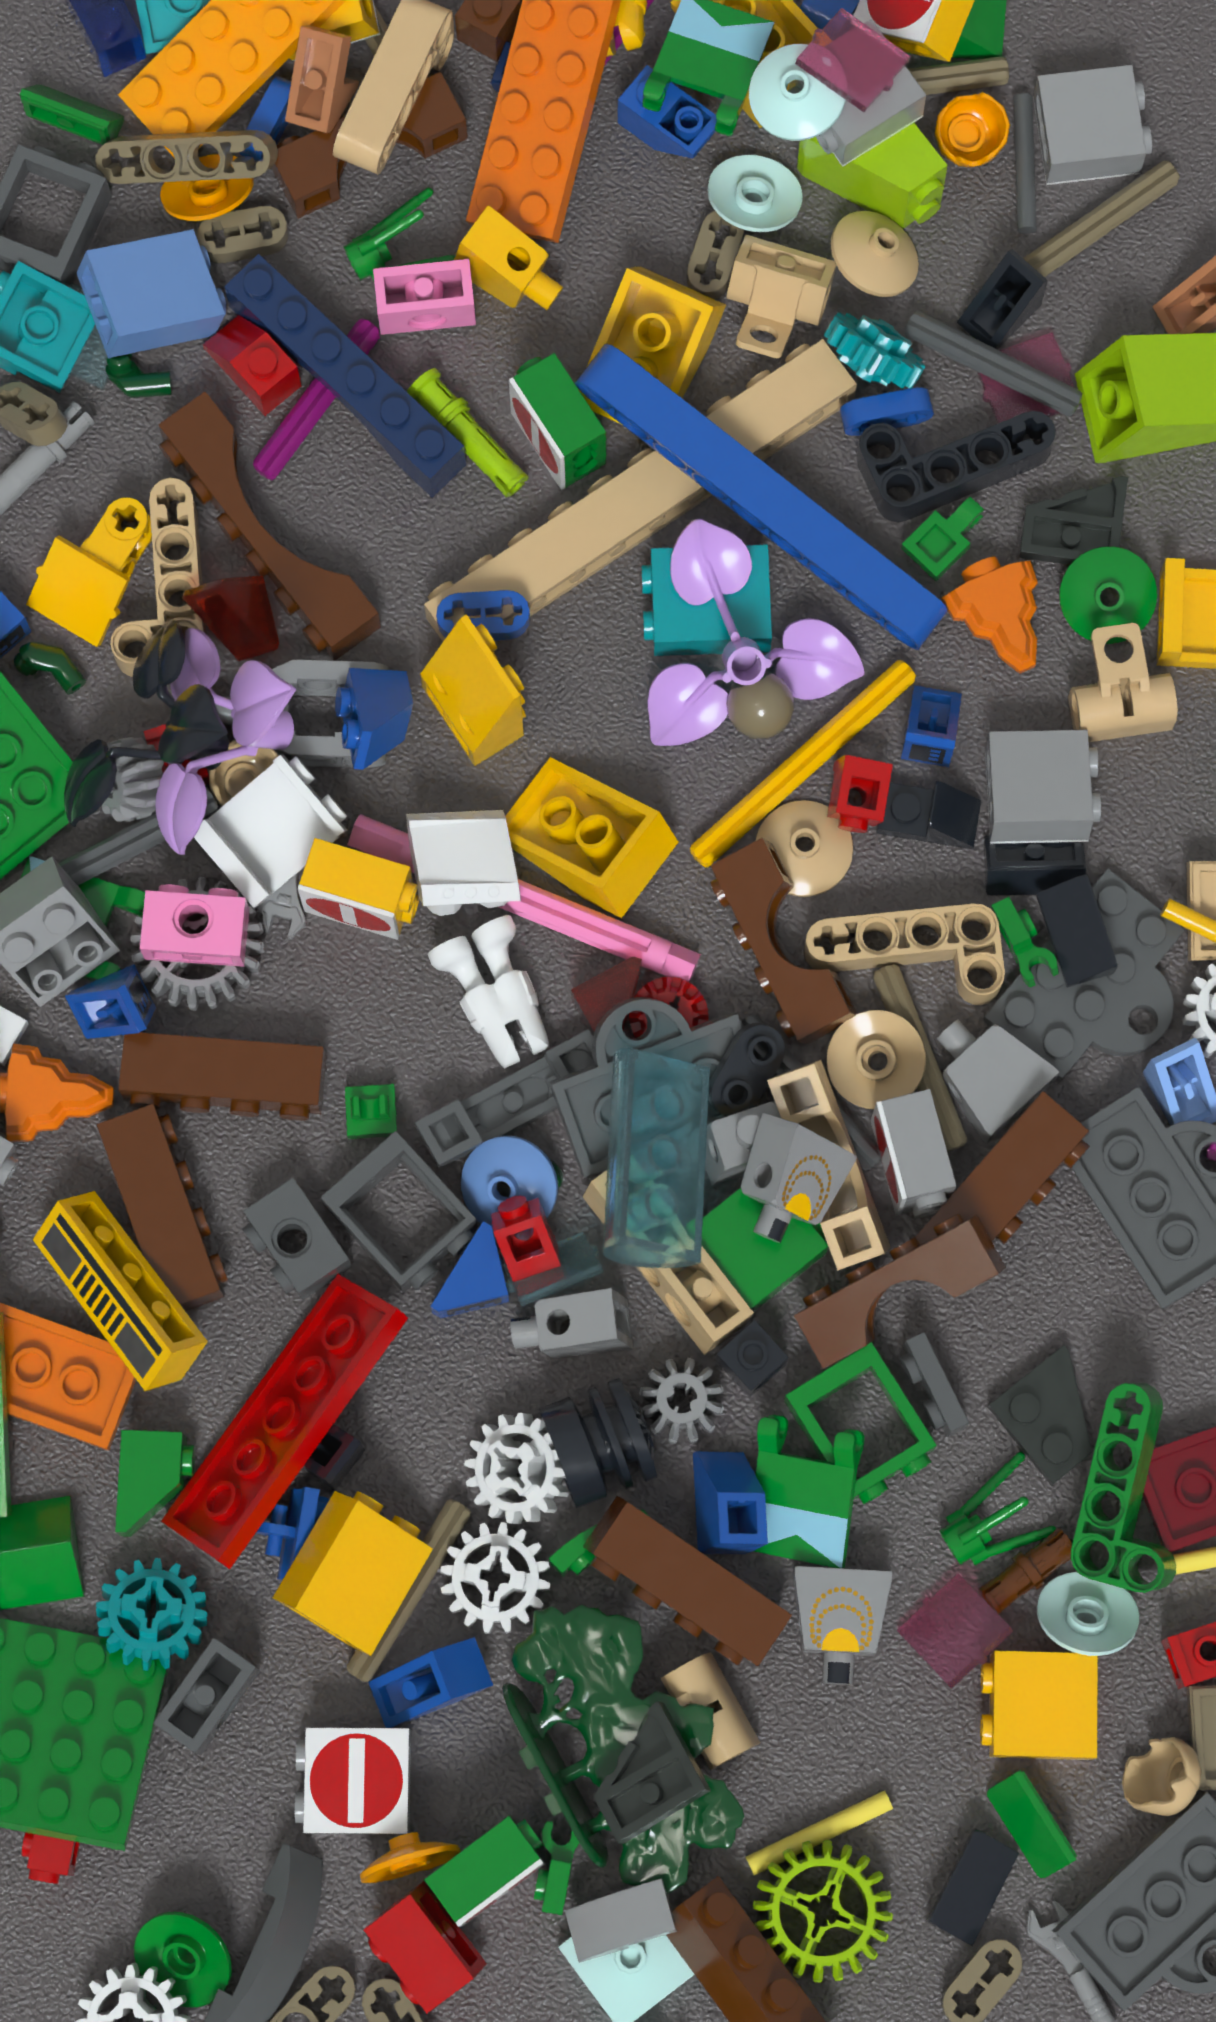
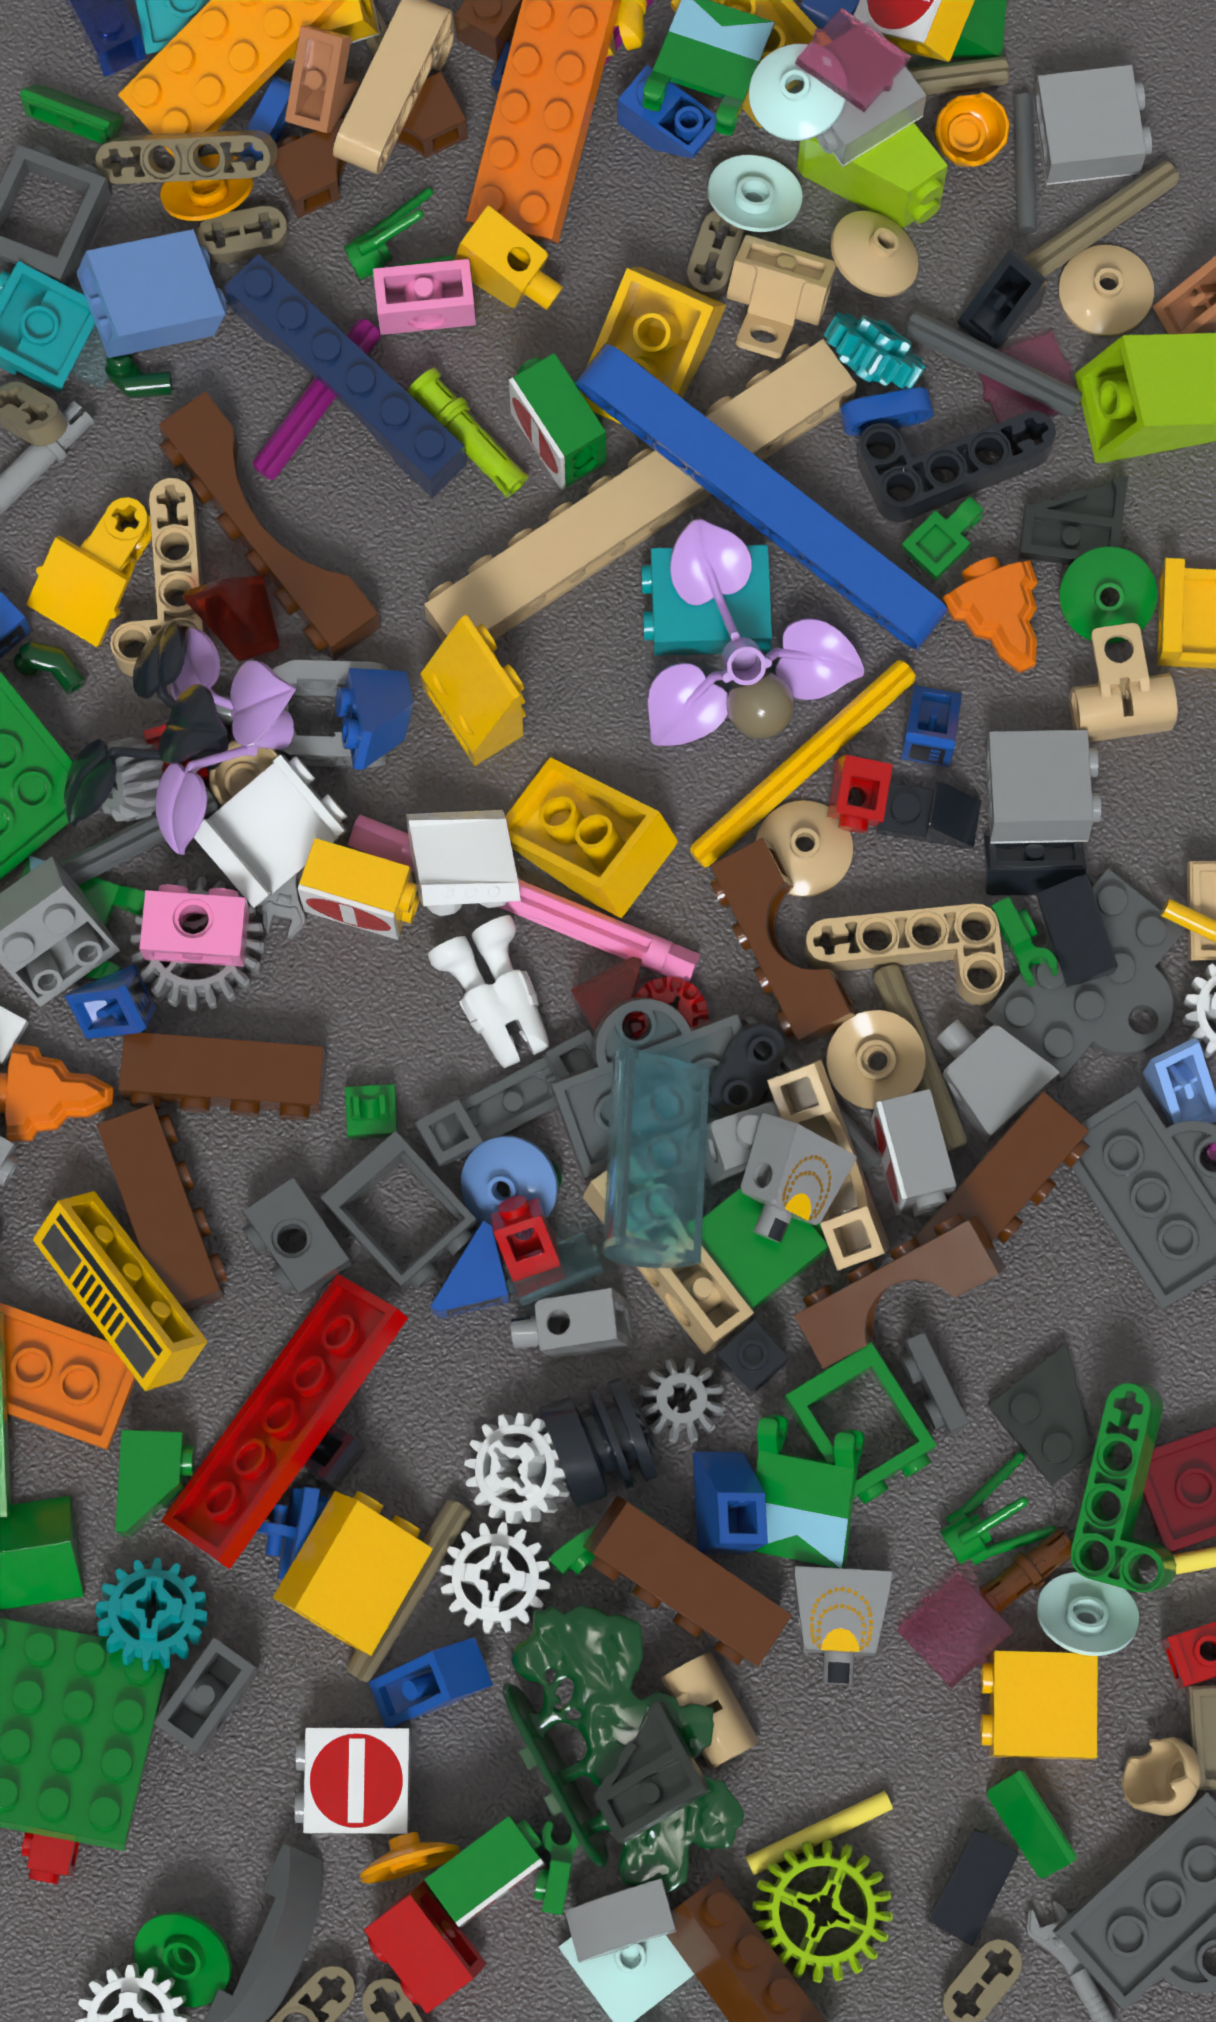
(254, 363): red slope -> none
(485, 604): blue beam -> none
(1102, 310): none -> tan dish

